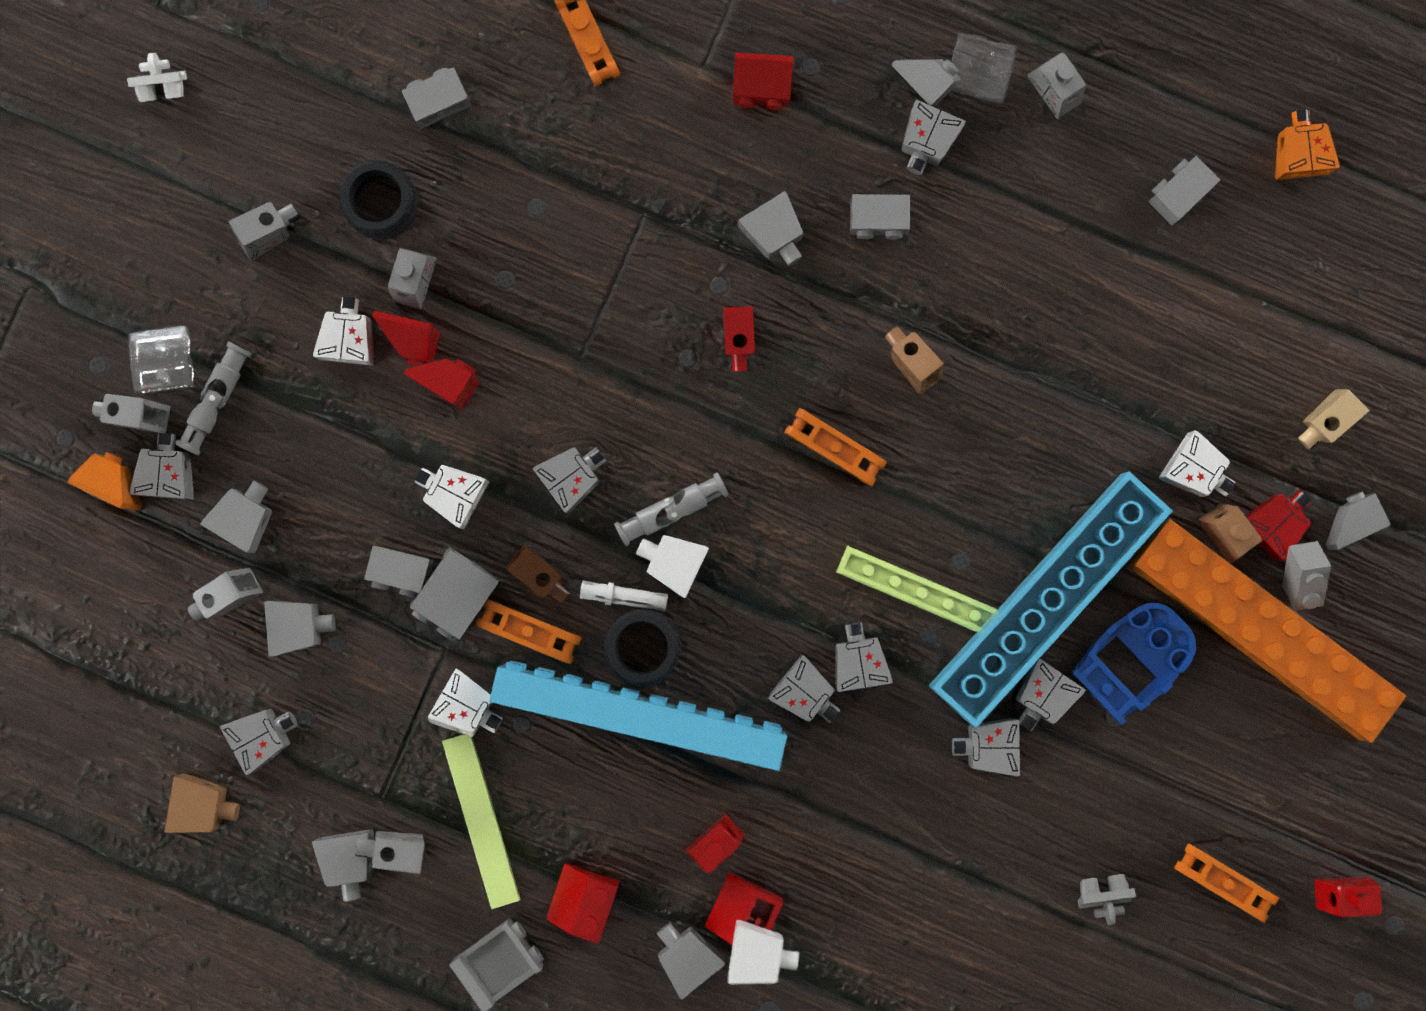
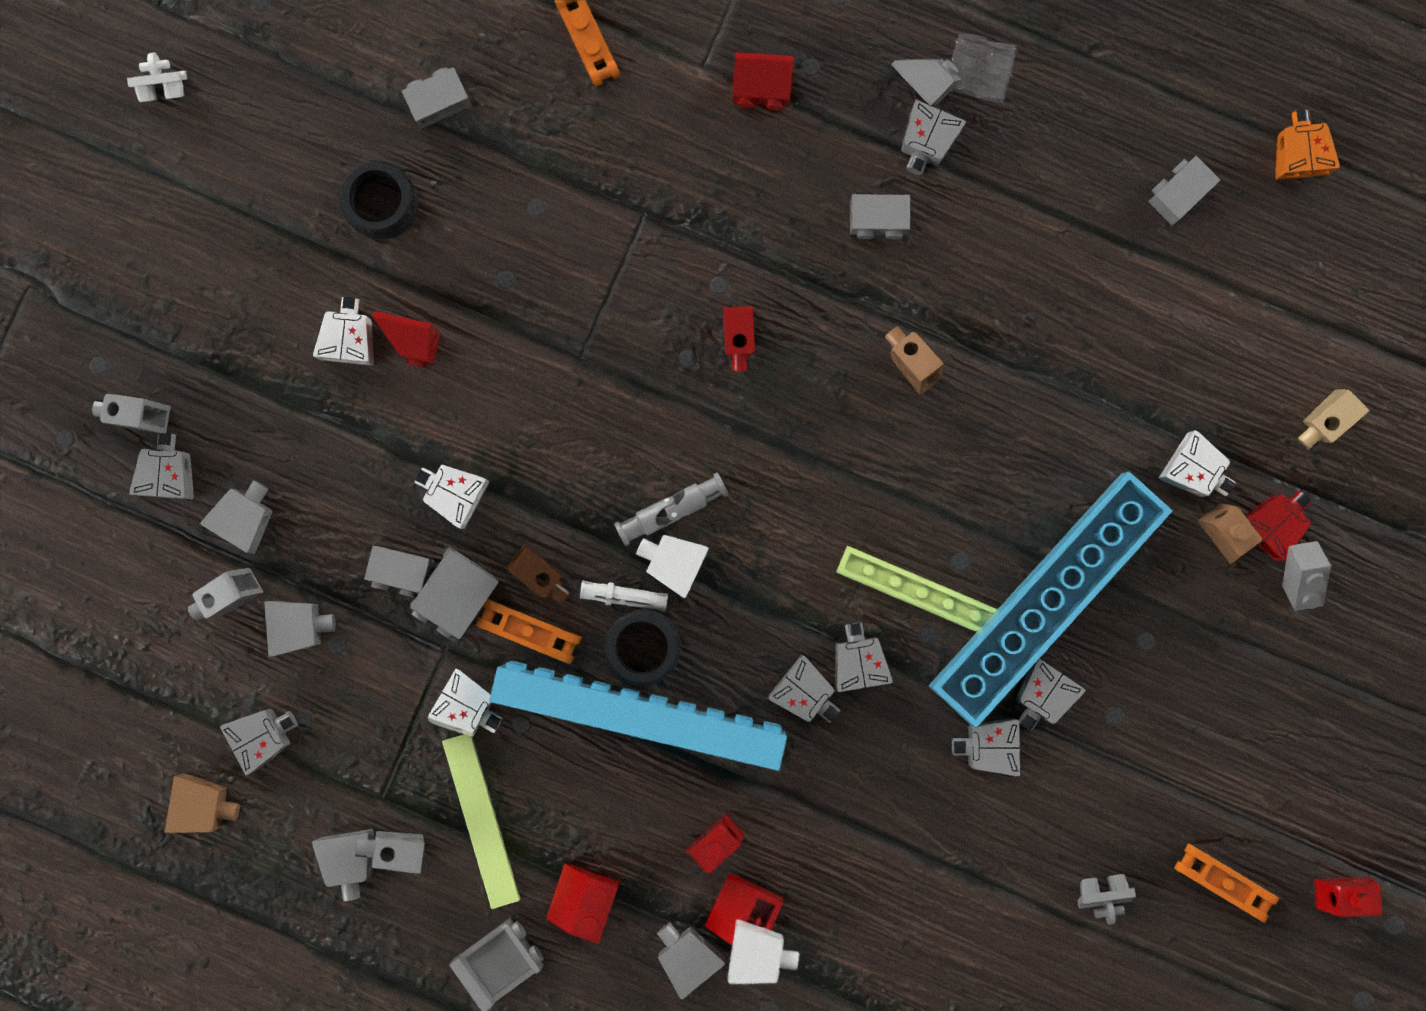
(107, 480): orange slope -> none
(160, 359): clear slope -> none
(204, 415): light grey piece -> none
(262, 228): light grey torso -> none
(412, 277): light grey torso -> none
(446, 379): red slope -> none
(570, 476): light grey torso -> none
(774, 229): light grey torso -> none
(835, 447): orange plate -> none
(1057, 83): light grey torso -> none
(1156, 640): blue slope -> none
(1267, 631): orange brick -> none
(1356, 520): light grey slope -> none

